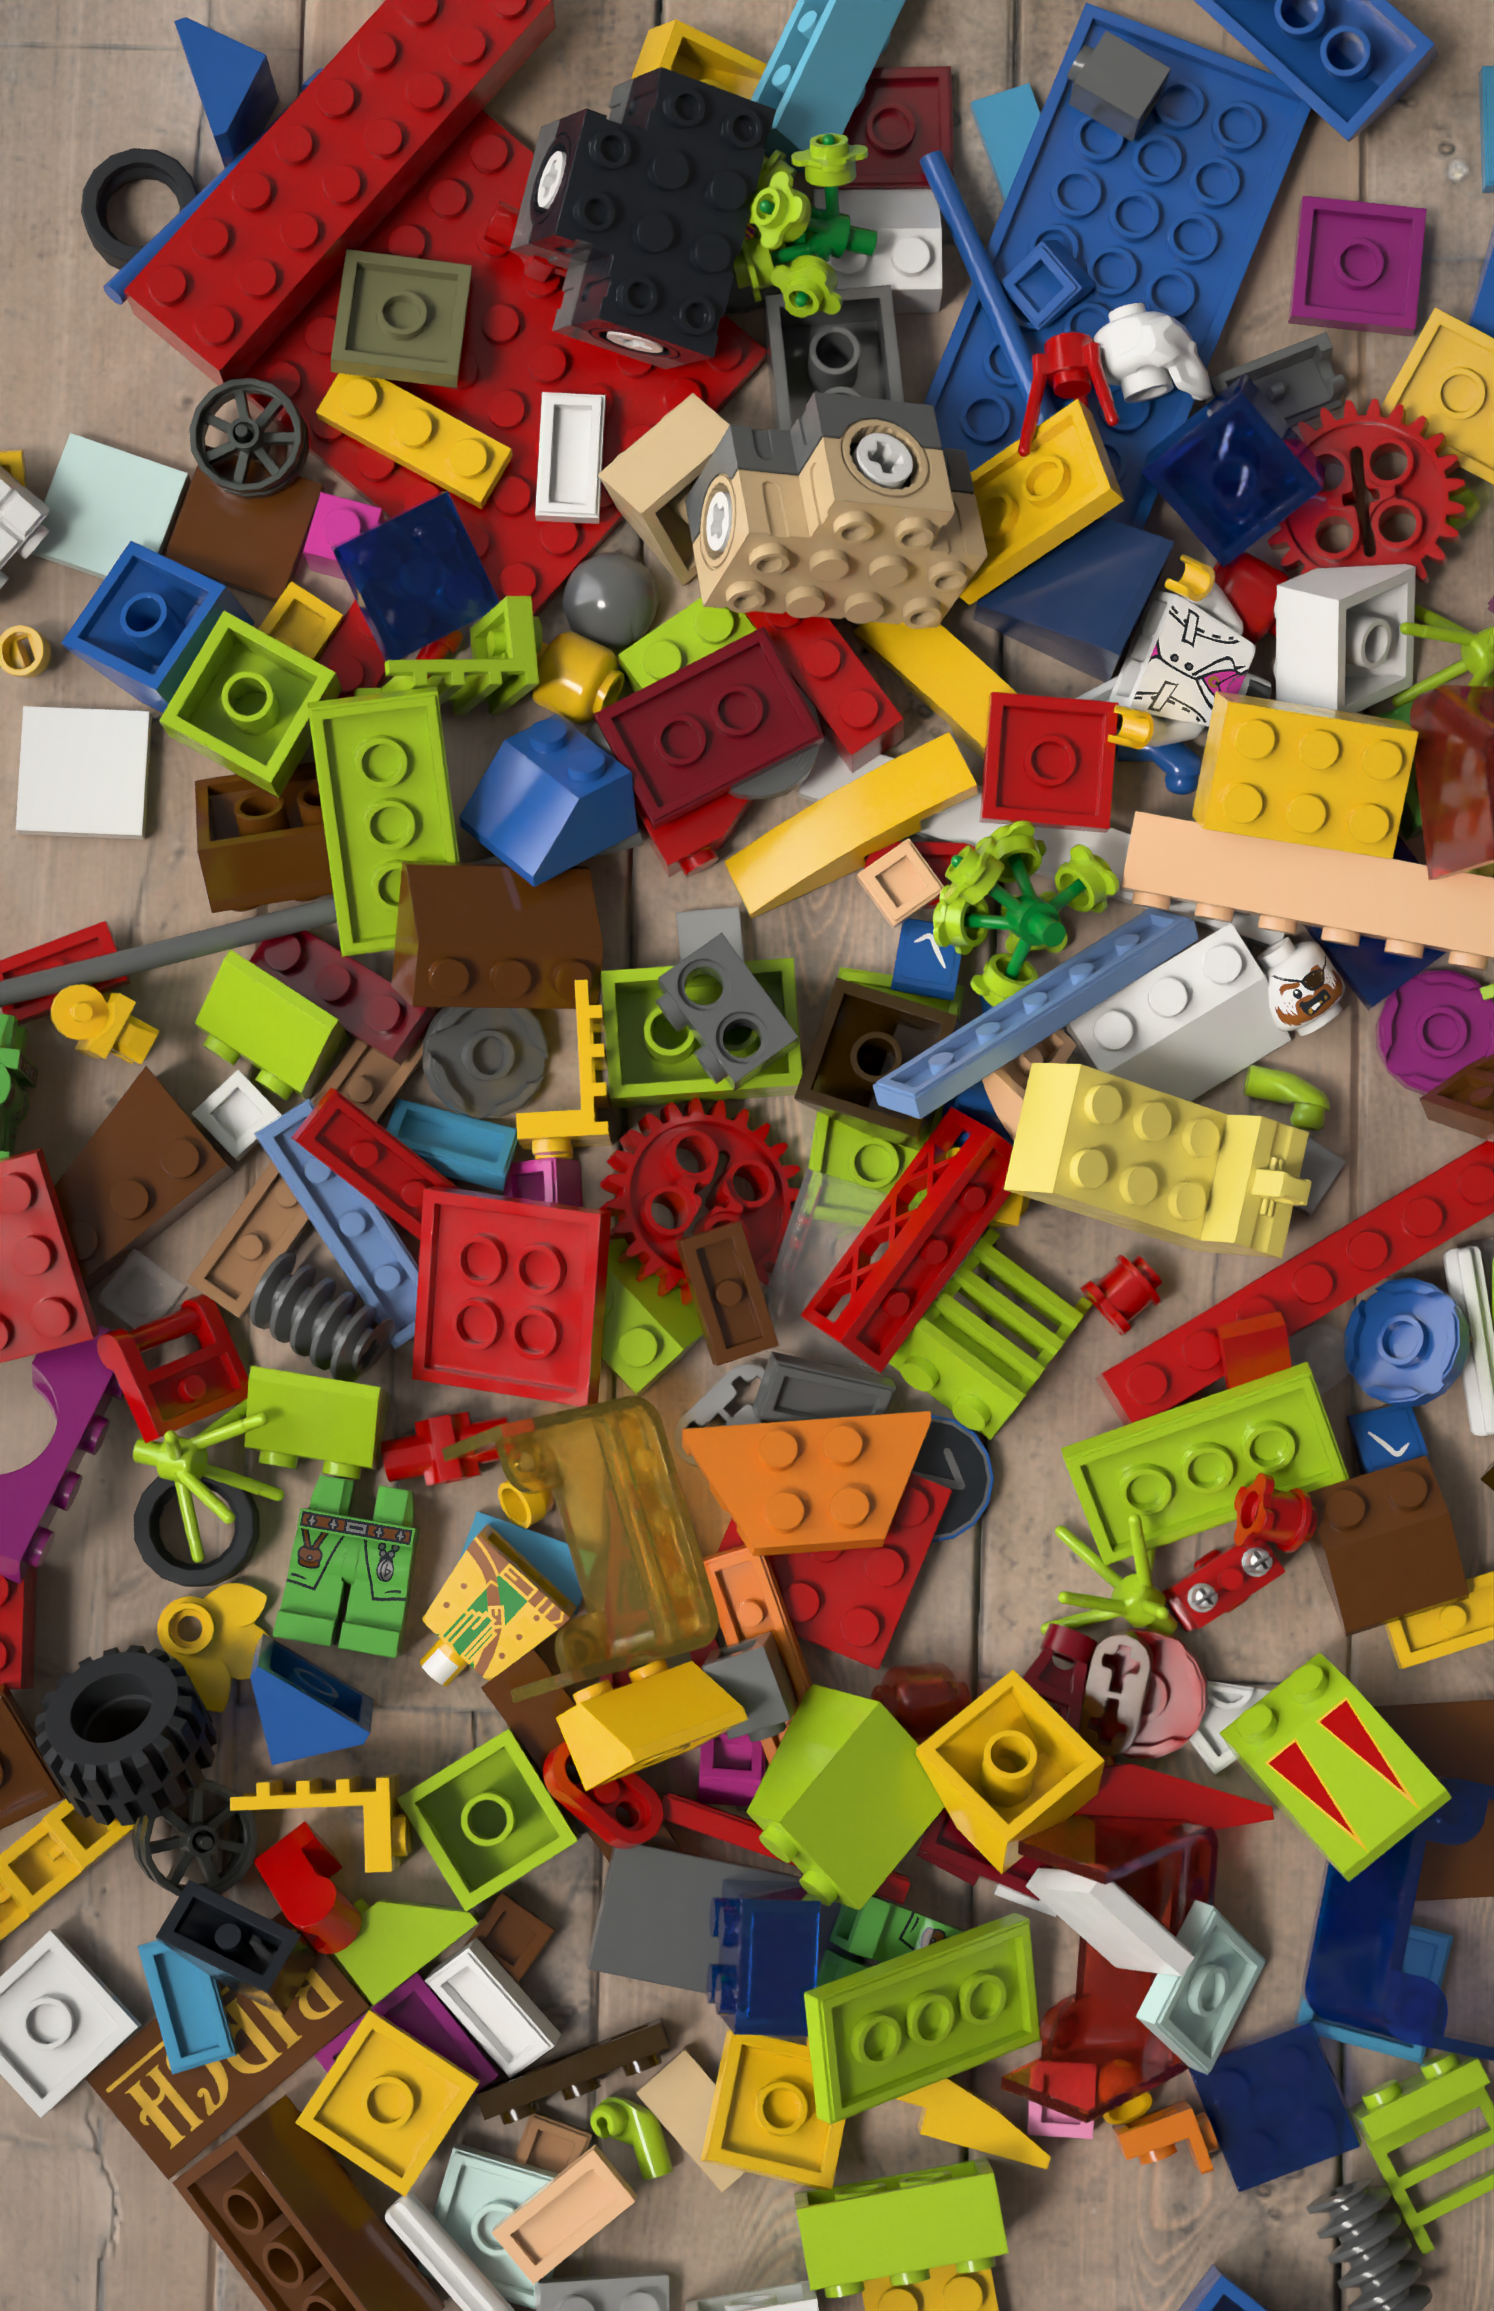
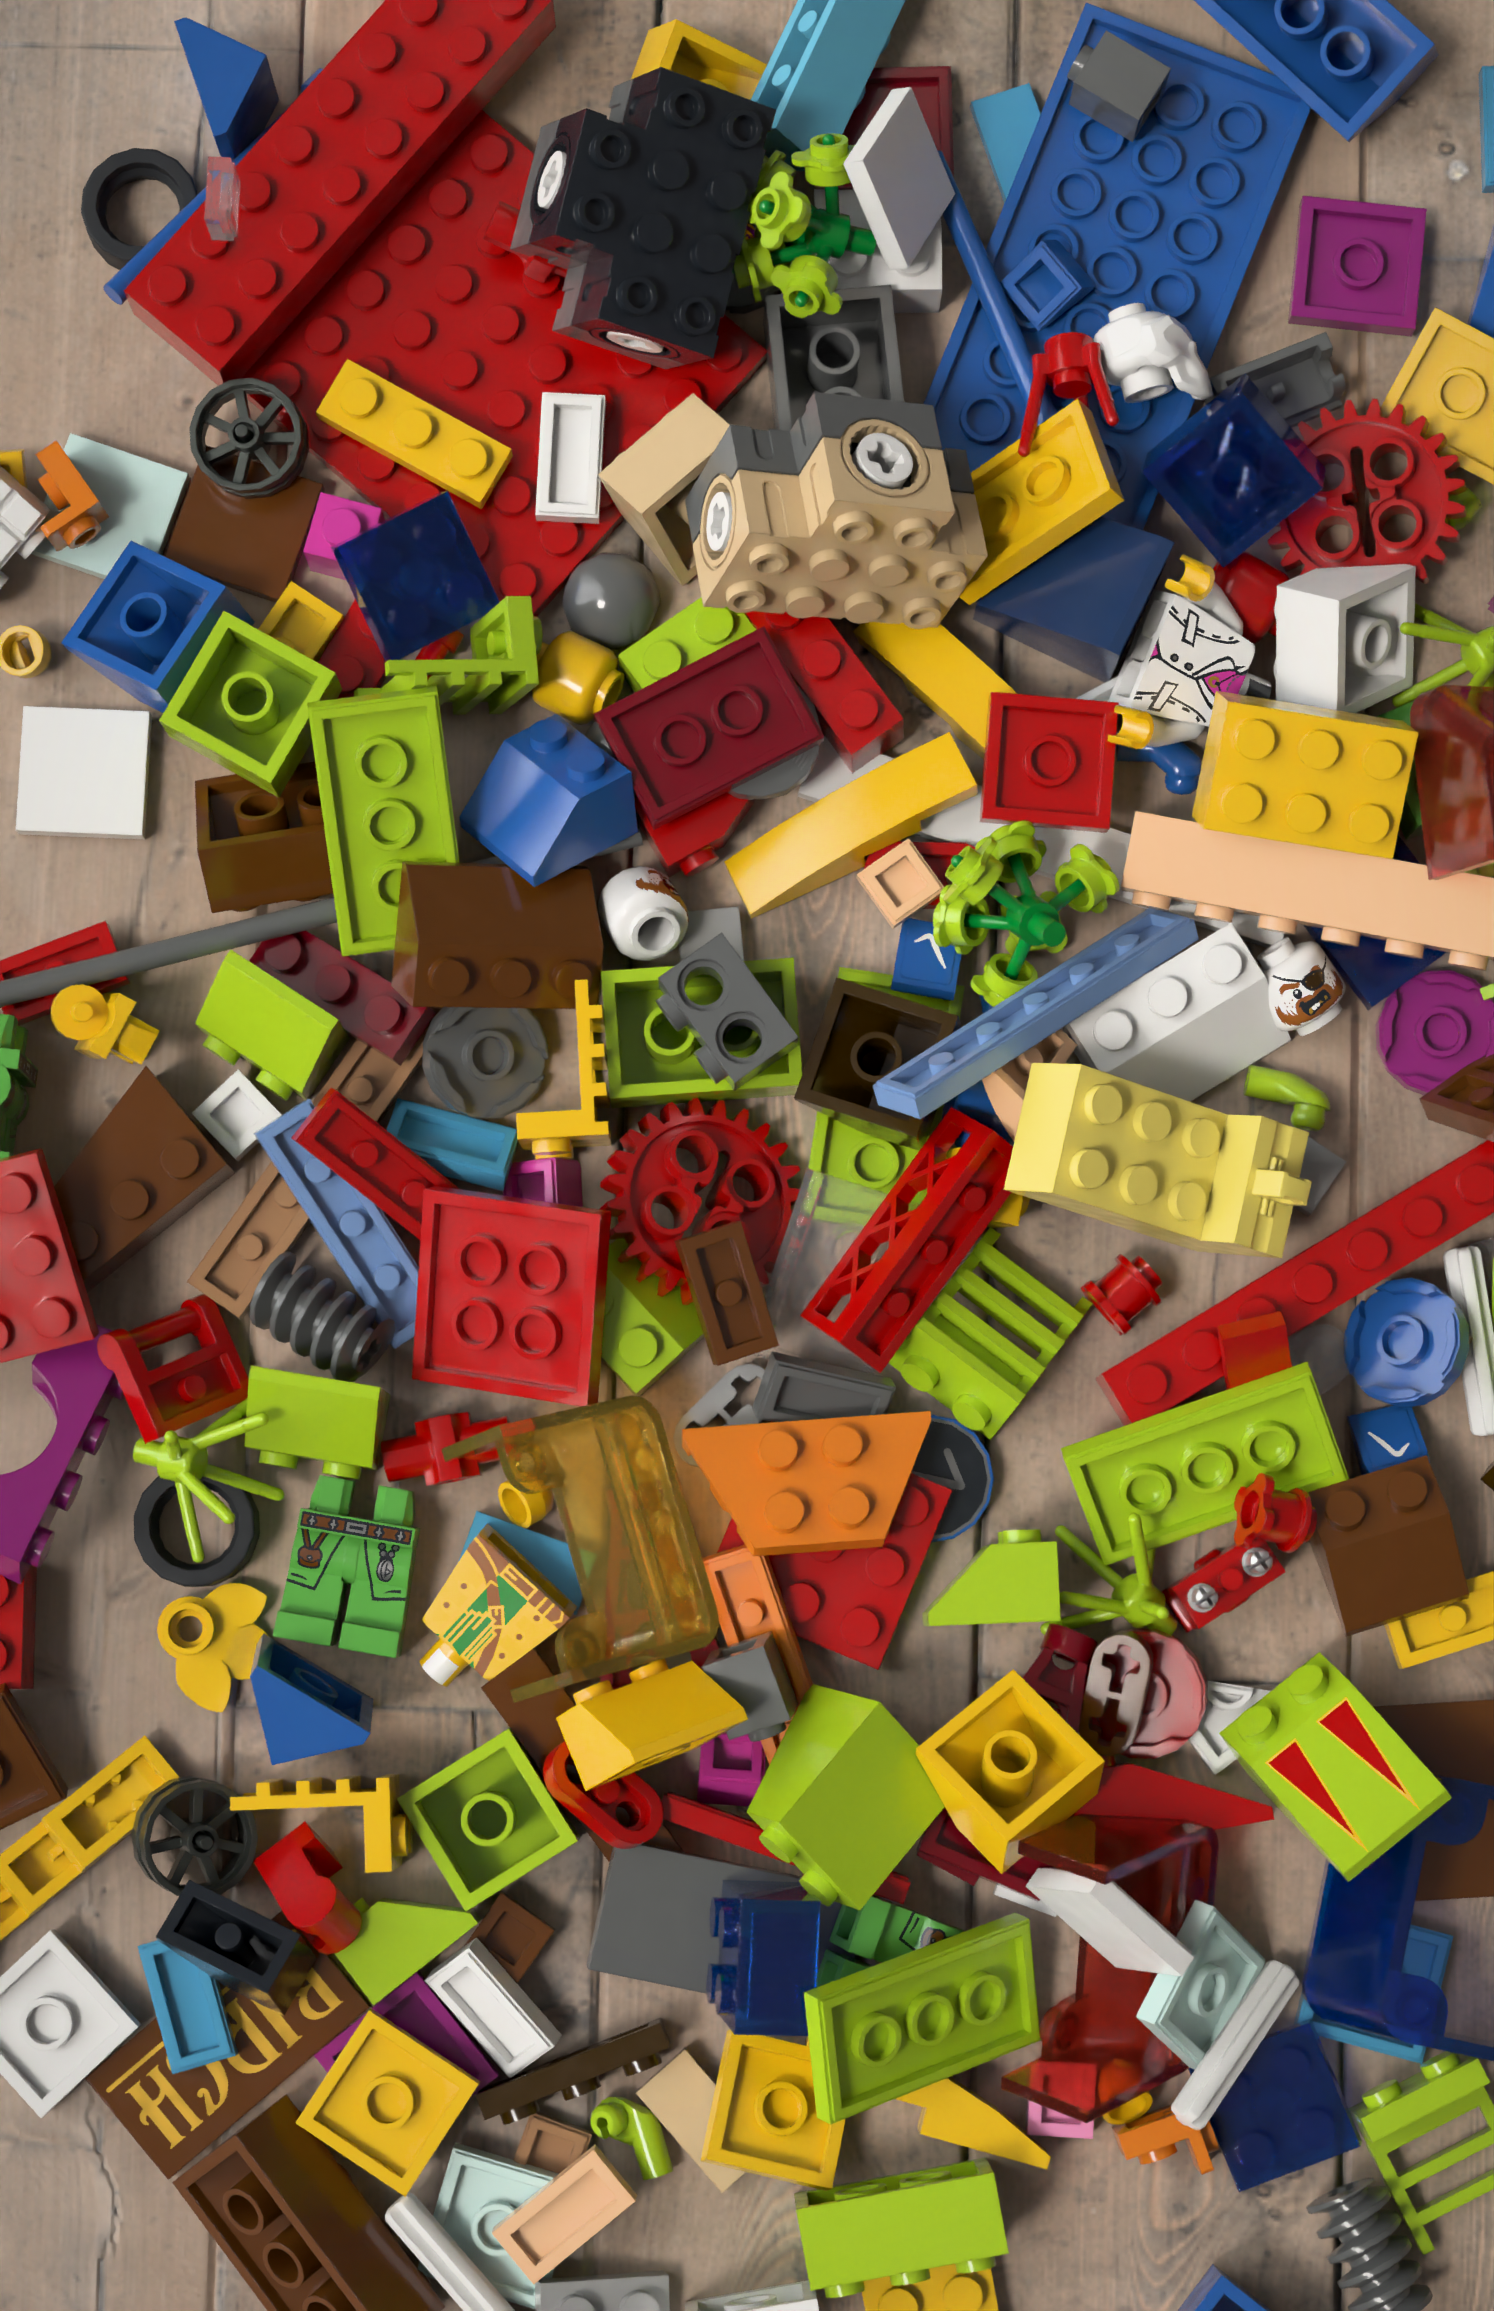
(64, 487): none -> orange bracket
(141, 1291): clear plate -> none
(143, 1769): black tyre -> none
(222, 199): none -> clear tile
(401, 318): olive plate -> none
(643, 913): none -> white head
(899, 178): none -> white tile
(922, 1697): clear red head -> none
(1002, 1584): none -> lime slope
(1235, 2045): none -> white axle

